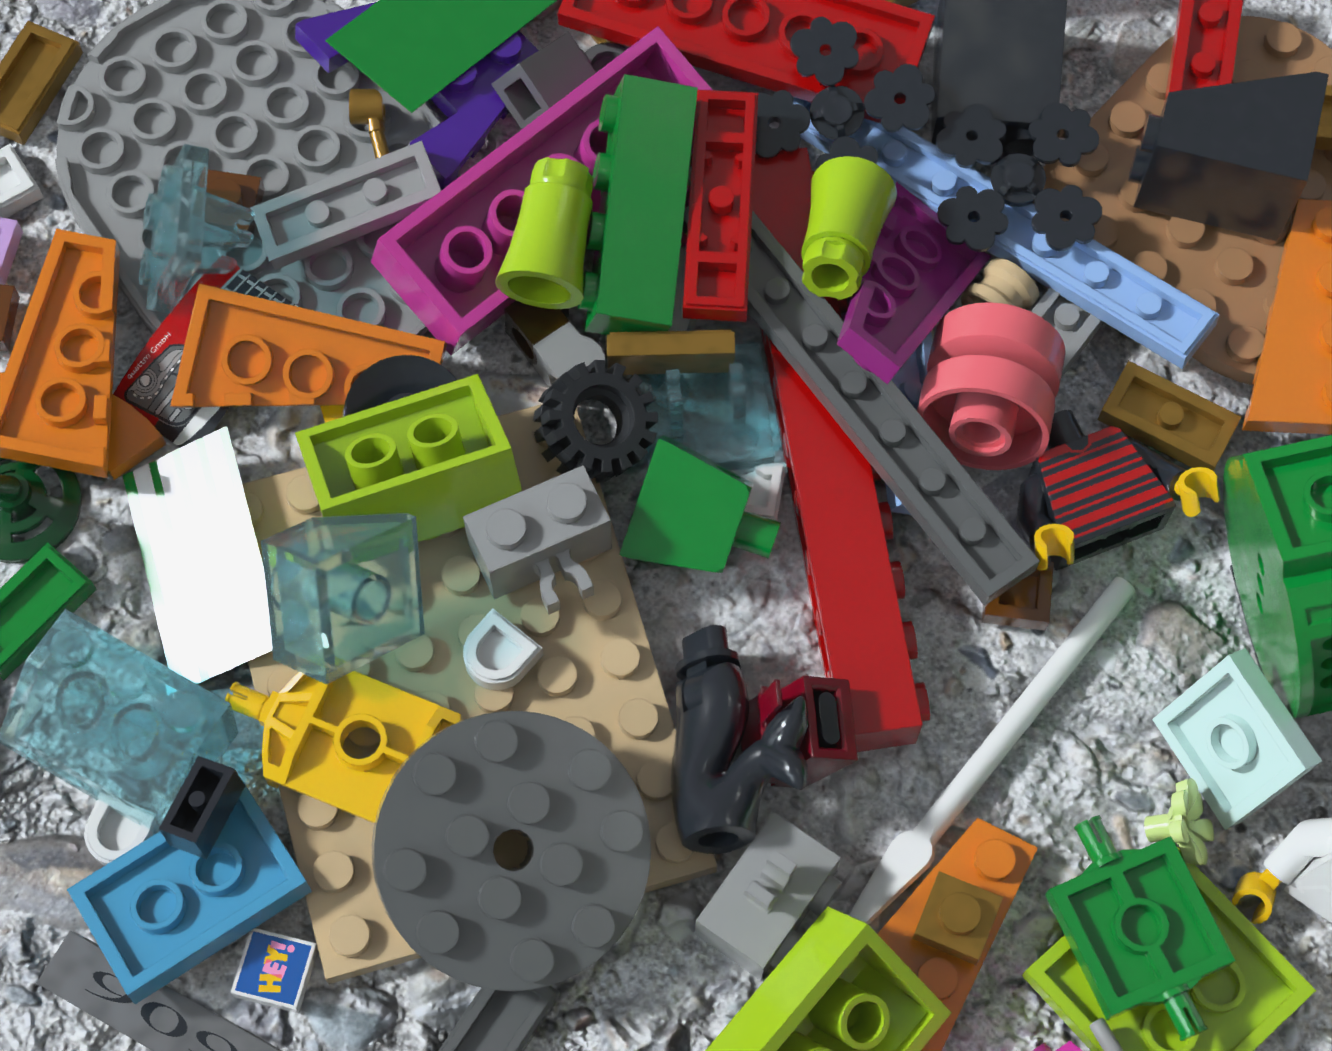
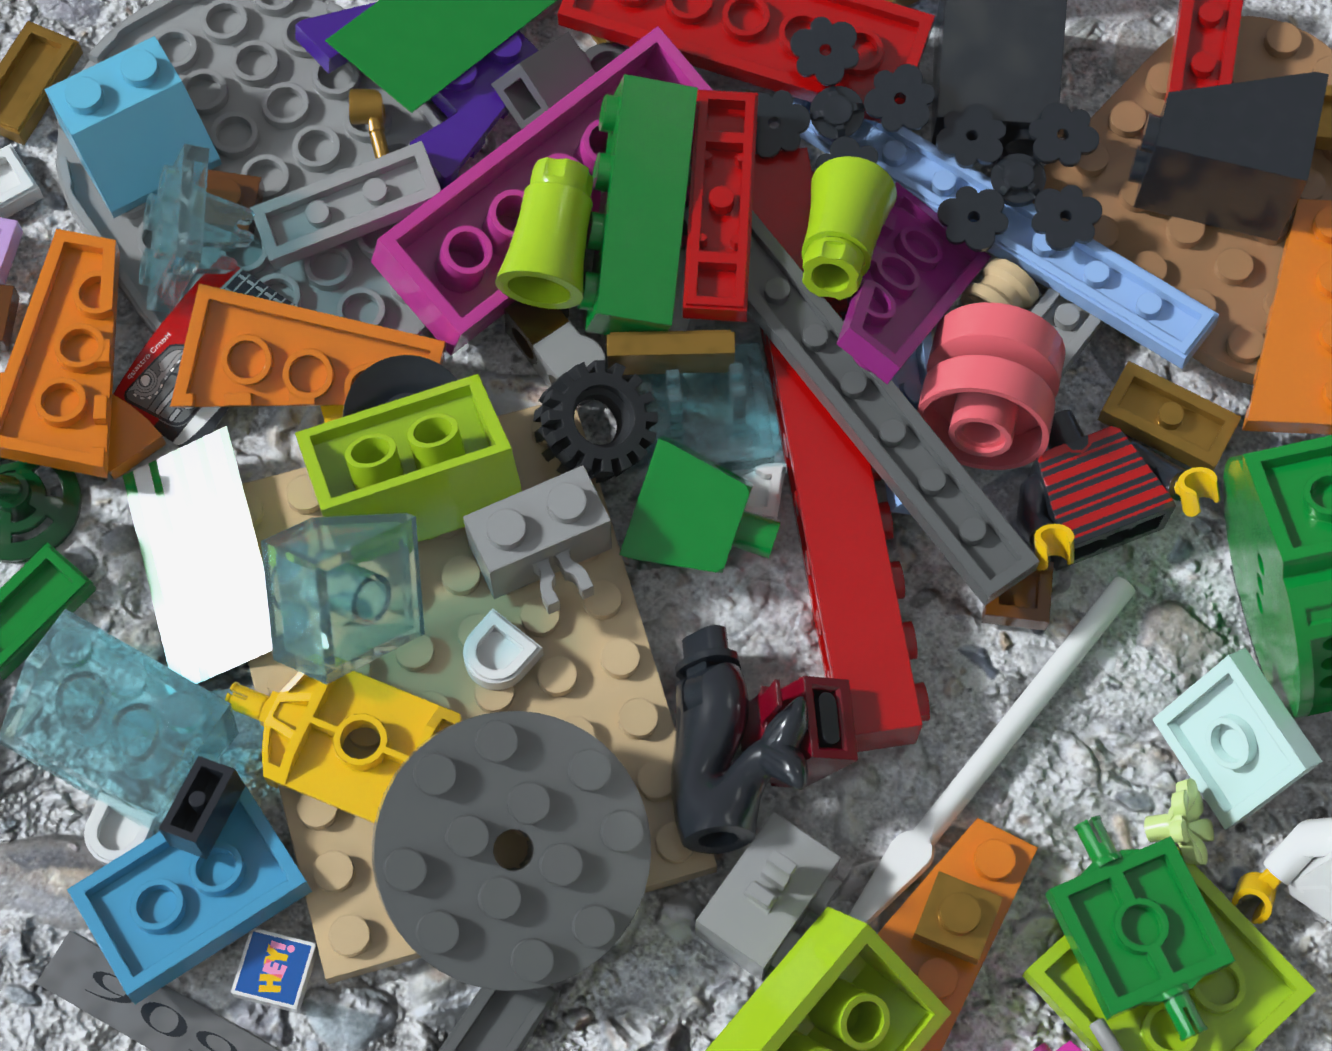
(129, 122): none -> medium azure slope

